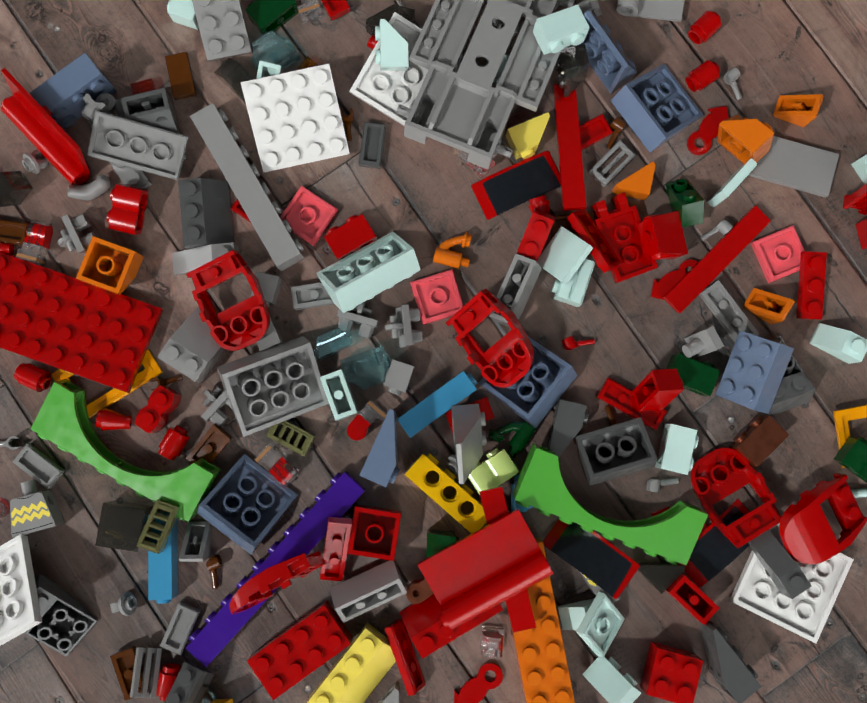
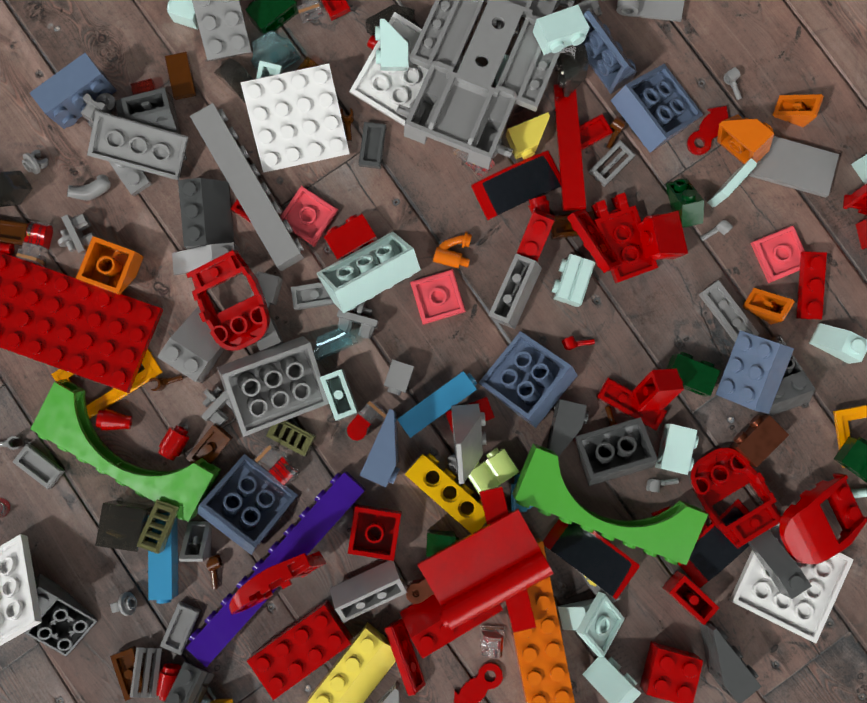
(33, 377): red brick -> none
(34, 510): light grey torso -> none
(44, 132): red door -> none
(127, 209): red brick -> none
(156, 414): red brick -> none
(336, 548): red plate -> none
(366, 368): clear light blue slope -> none
(401, 326): light grey hips -> none
(505, 360): red slope -> none
(519, 440): dark green plant -> none
(564, 255): light aqua tile -> none
(638, 184): orange slope -> none
(660, 574): clear smoke slope -> none
(669, 280): red brick -> none
(702, 76): red brick -> none
(702, 343): light grey tile -> none
(704, 27): red brick -> none
(716, 259): red tile -> none

